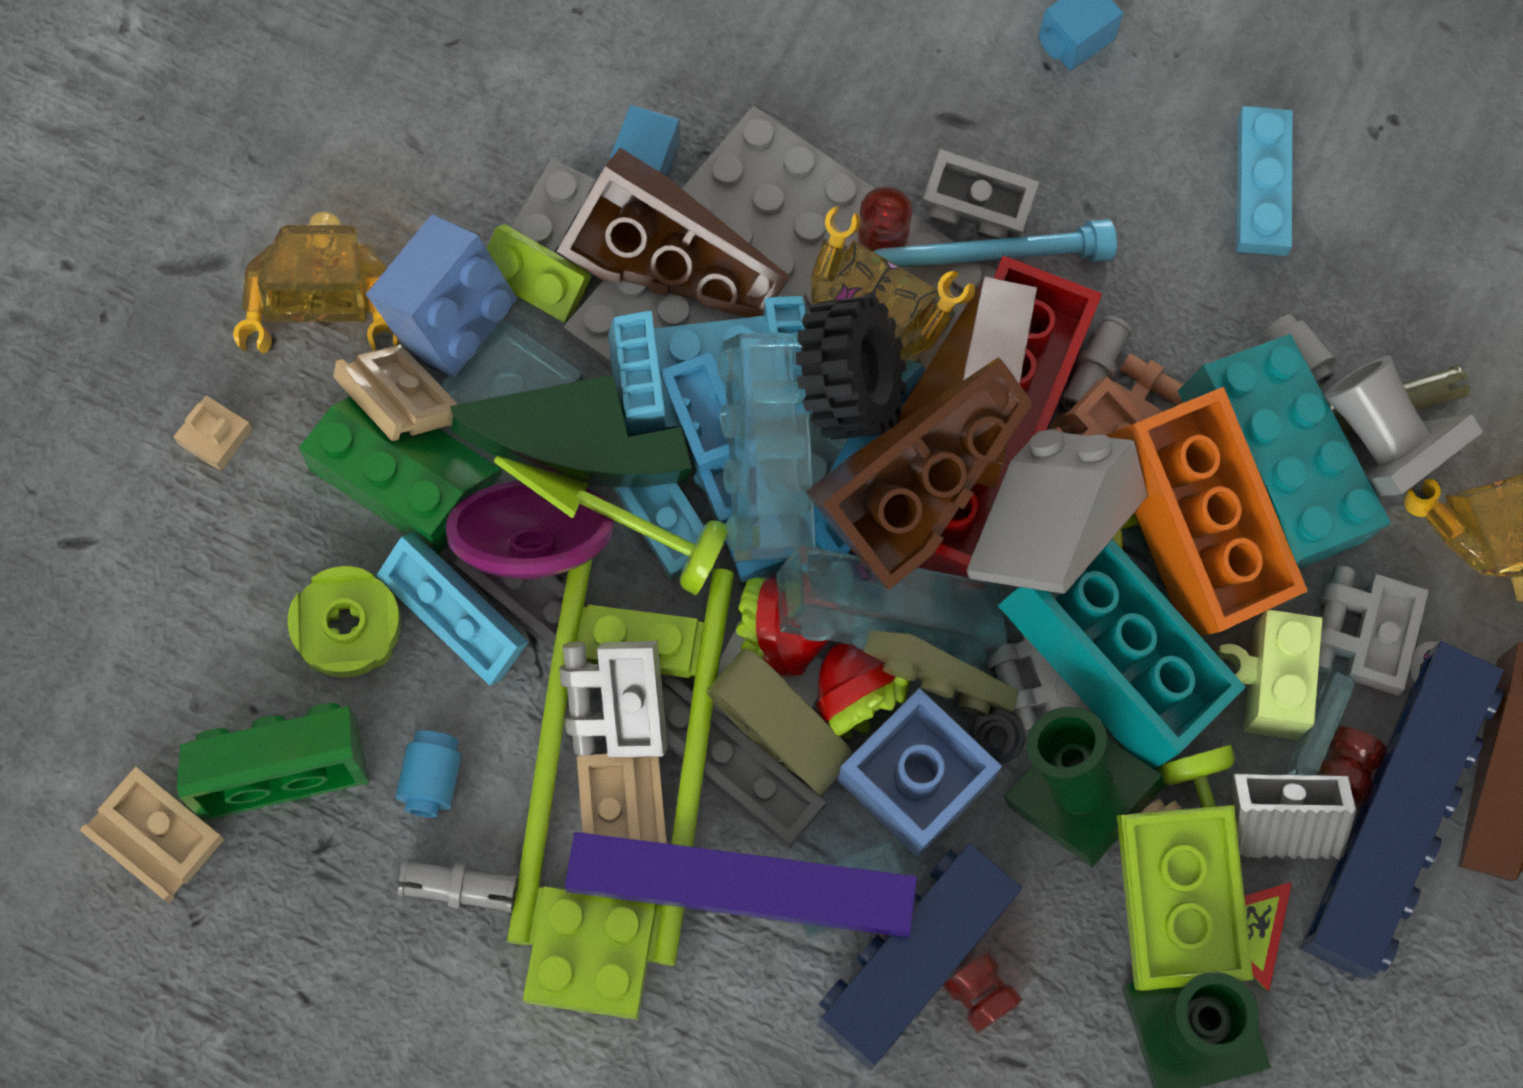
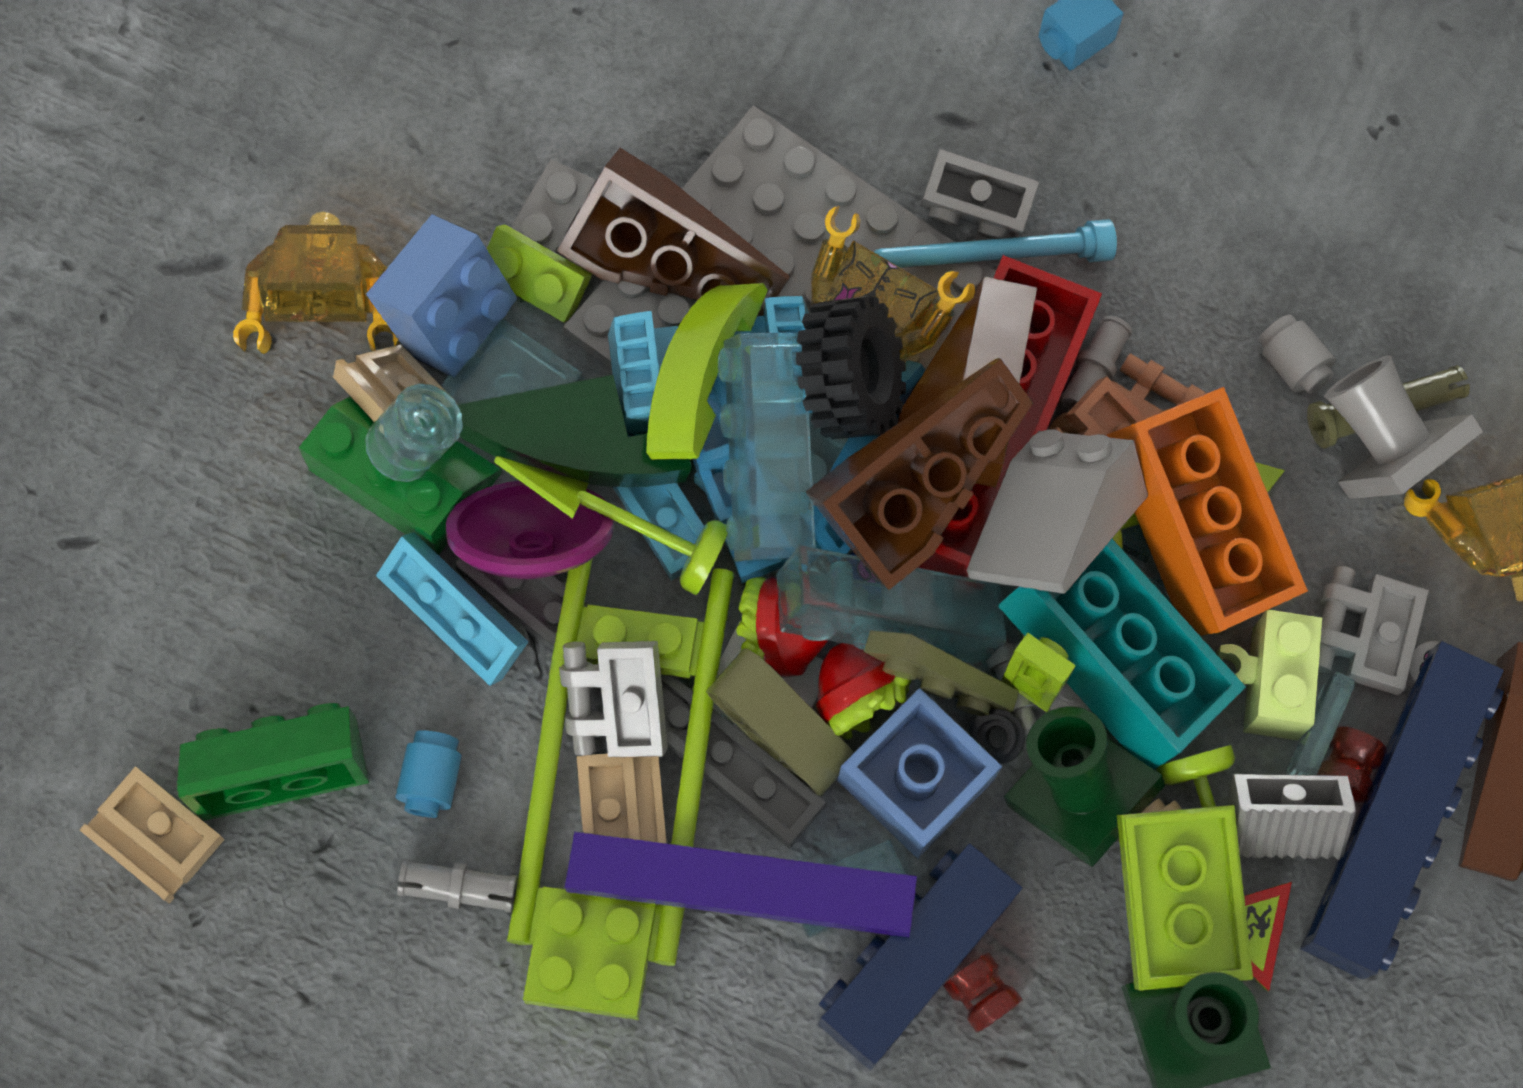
(213, 433): tan tile -> none
(321, 601): lime plate -> none
(413, 432): none -> clear light blue wheel
(650, 138): dark azure brick -> none
(679, 405): none -> lime slope
(889, 211): clear red wheel -> none
(1038, 670): none -> lime plate
(1264, 181): medium azure plate -> none
(1297, 448): teal brick -> none

